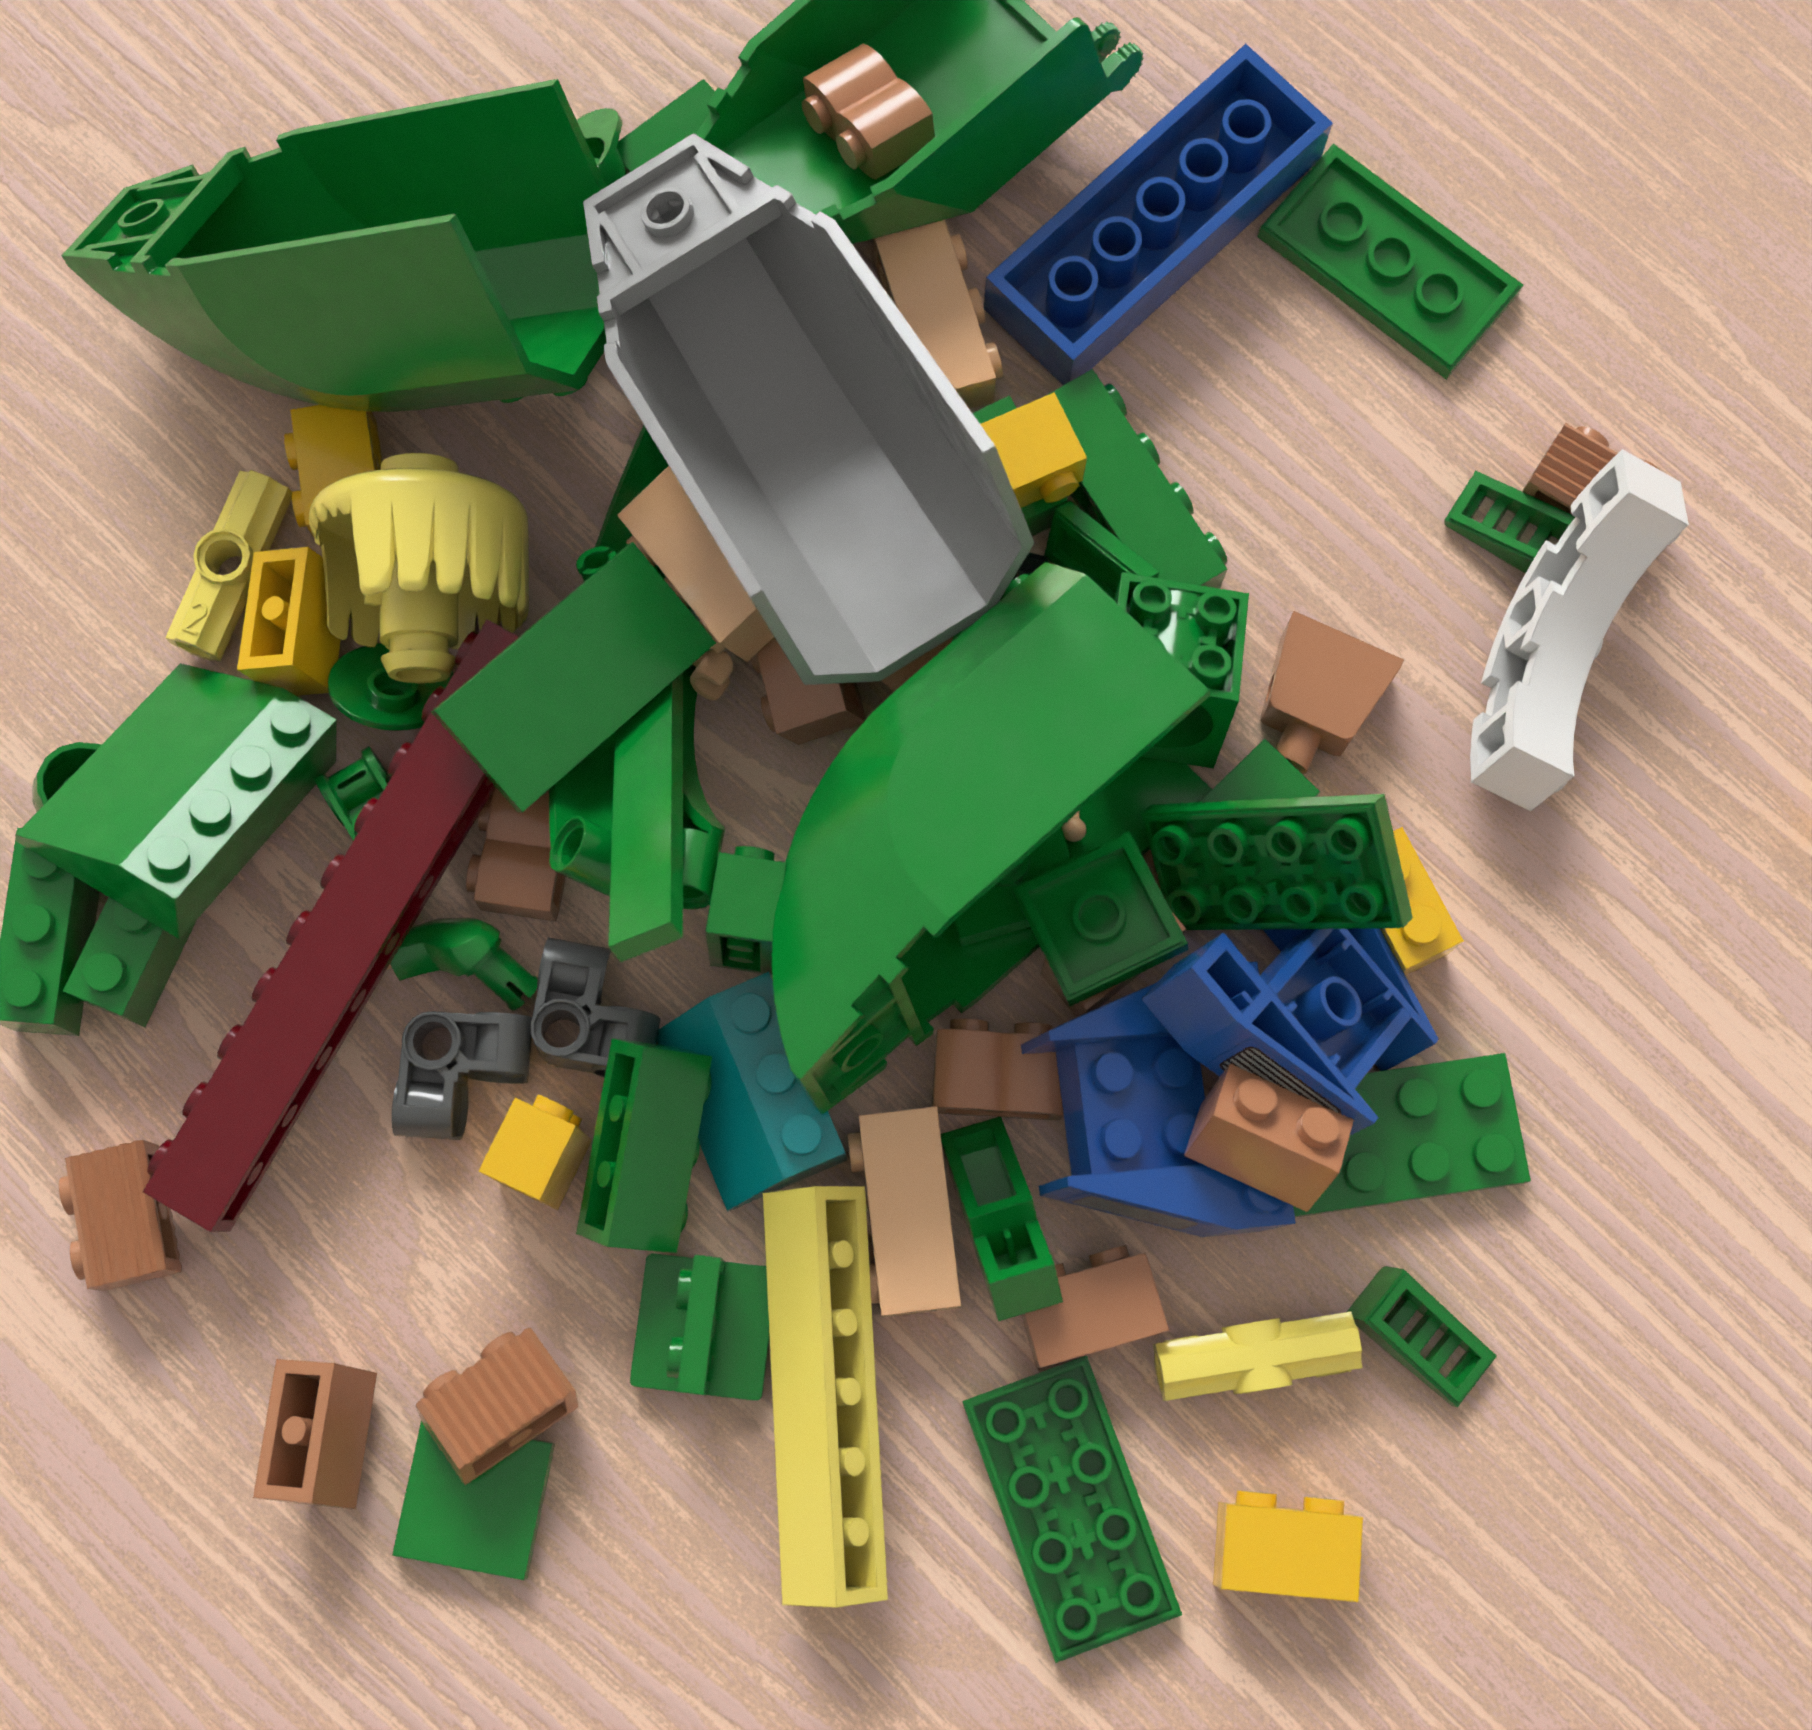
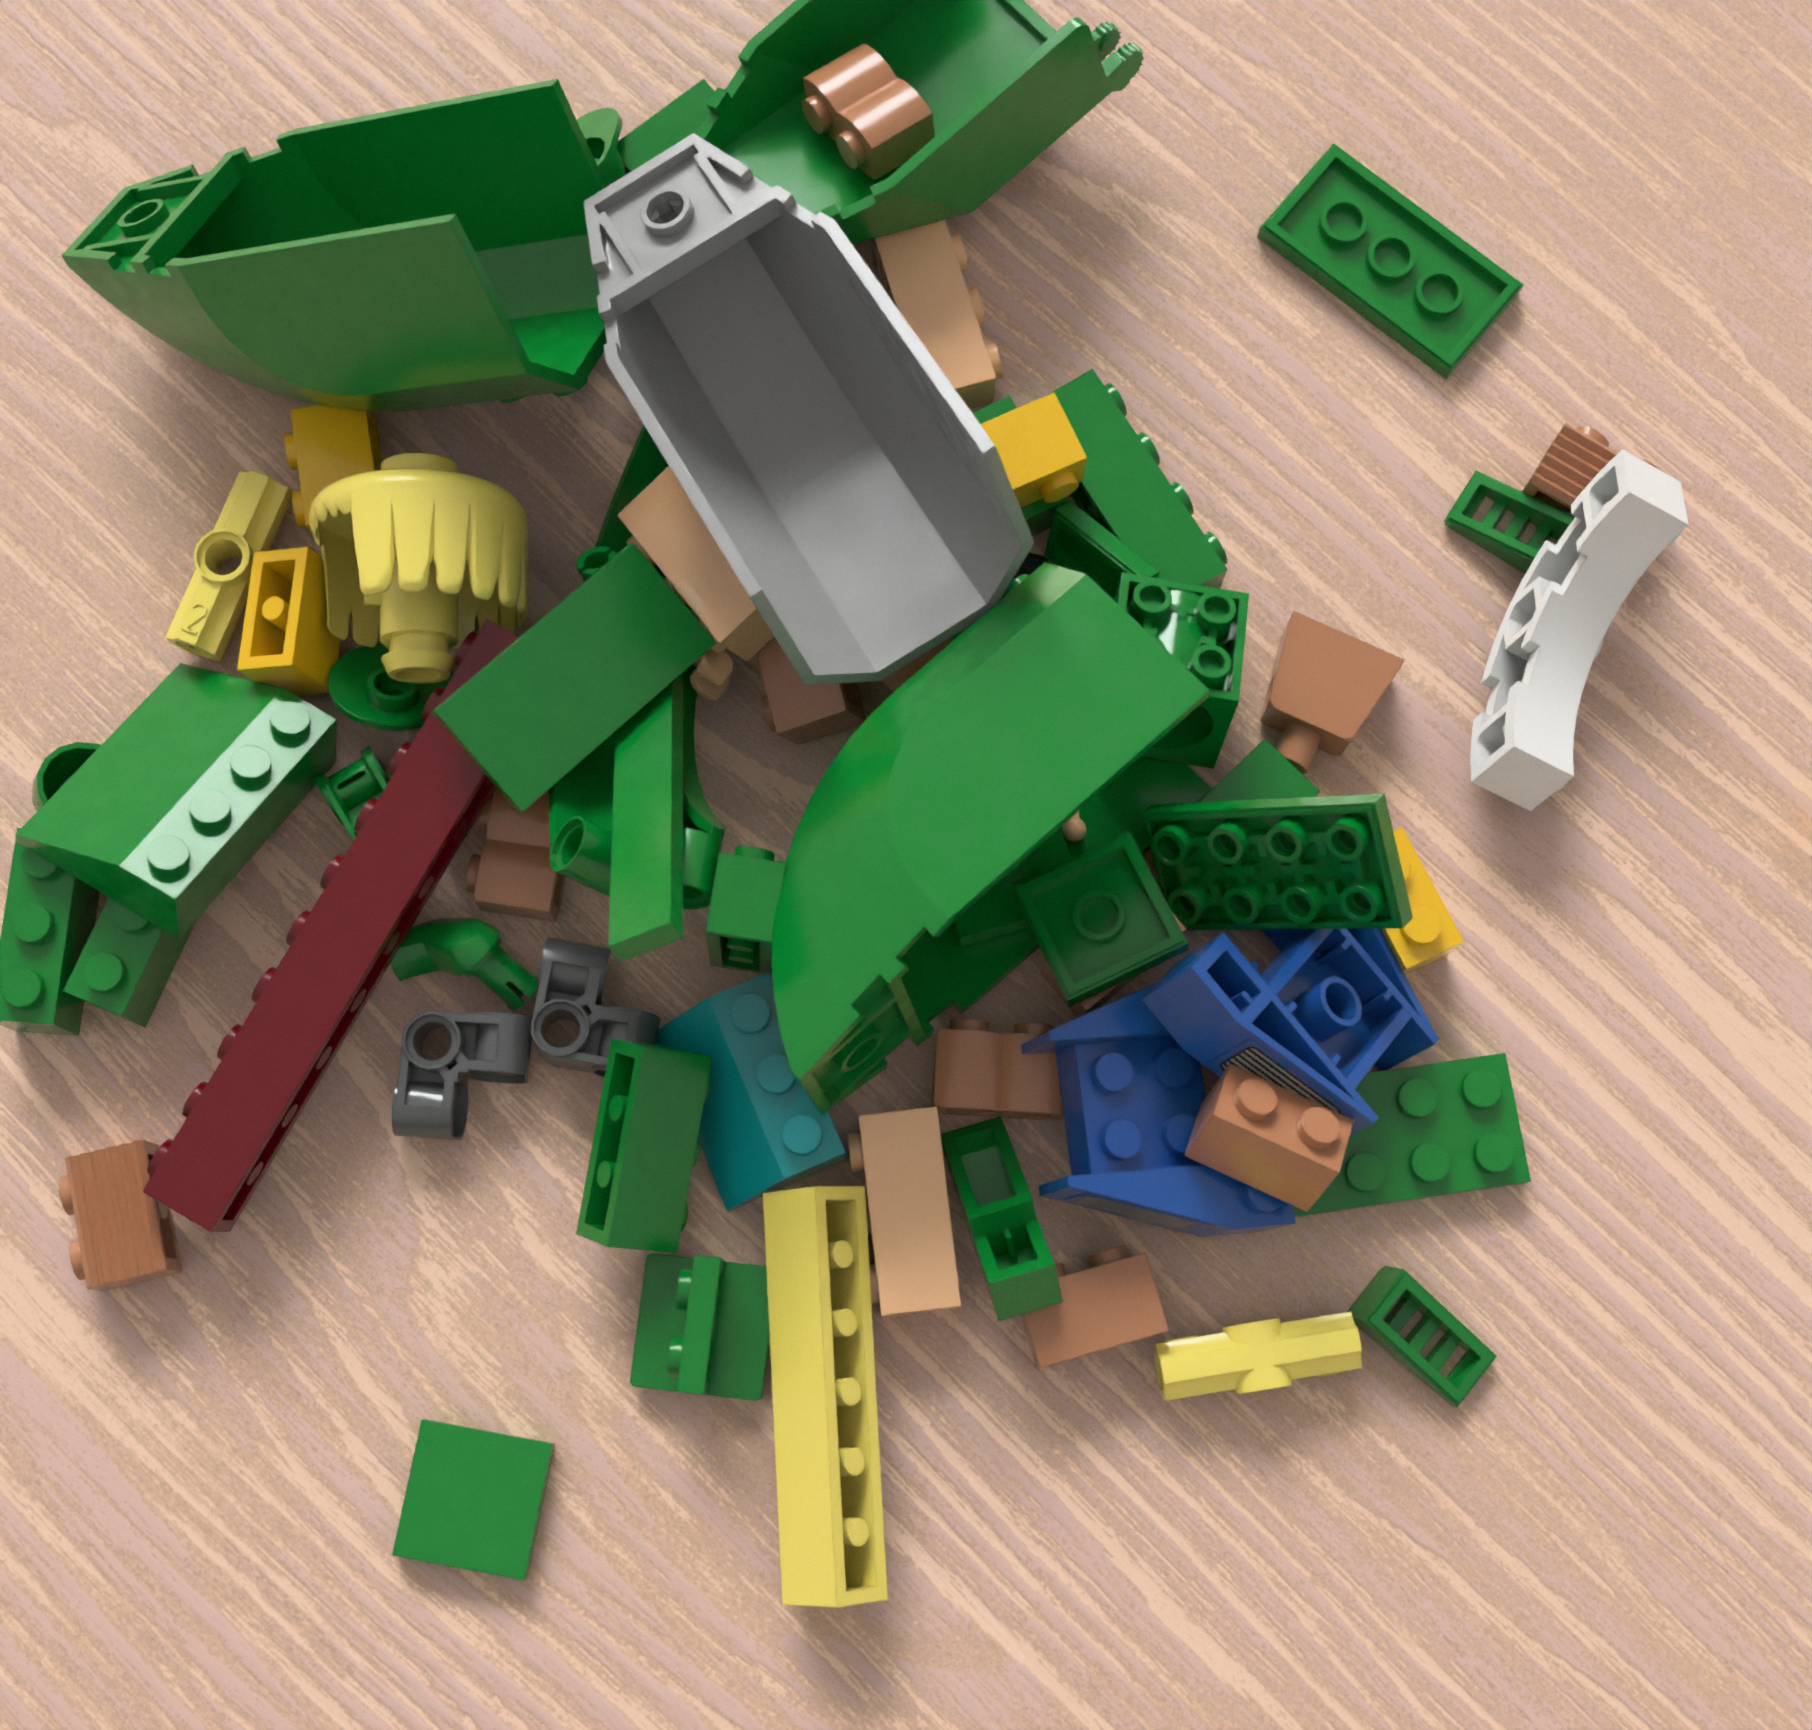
(315, 1434): nougat brick -> none
(496, 1403): nougat brick -> none
(537, 1150): yellow brick -> none
(1071, 1509): green tile -> none
(1156, 215): blue brick -> none
(1288, 1549): yellow brick -> none

